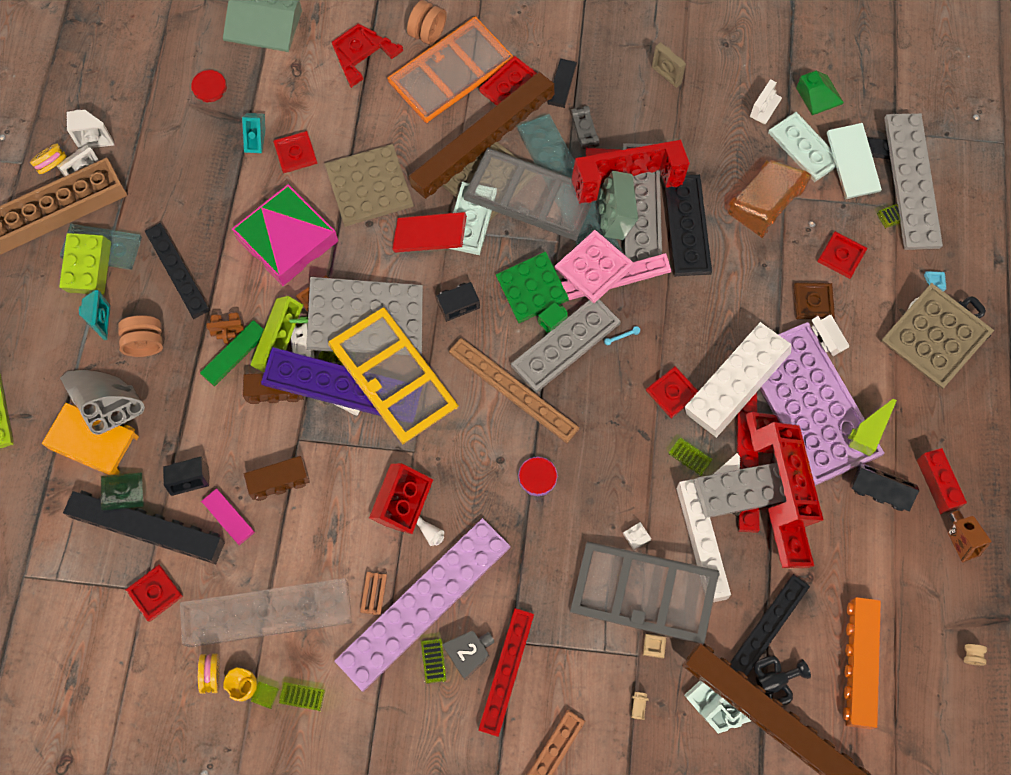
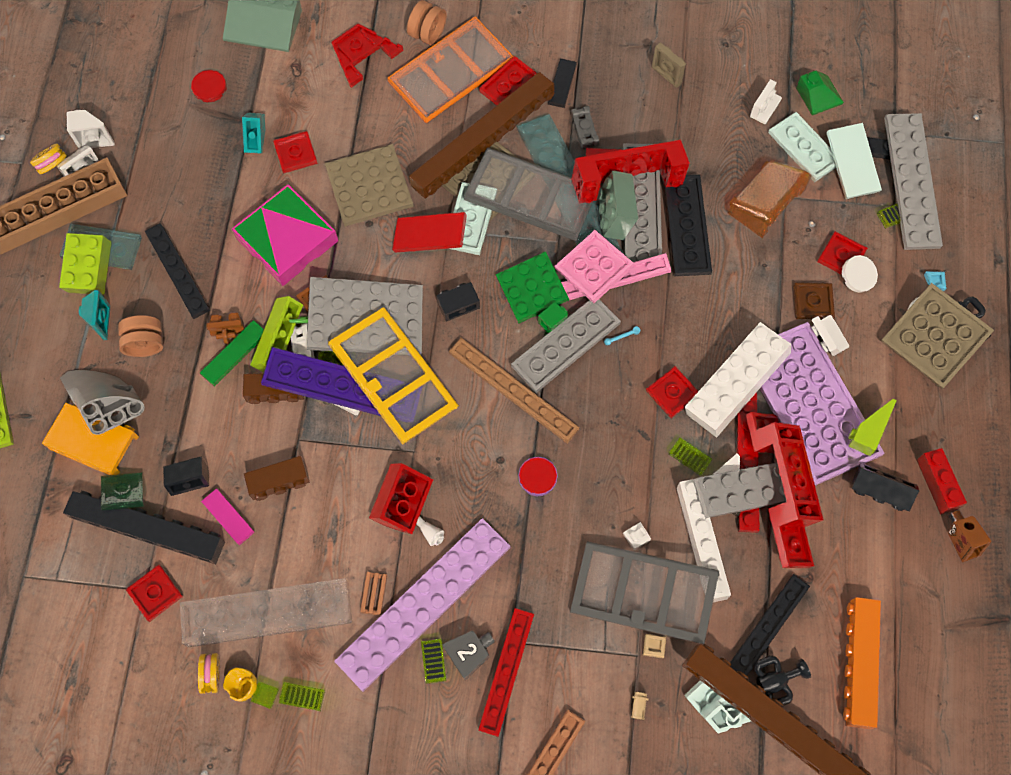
(859, 273): none -> white tile
(975, 654): tan wheel -> none

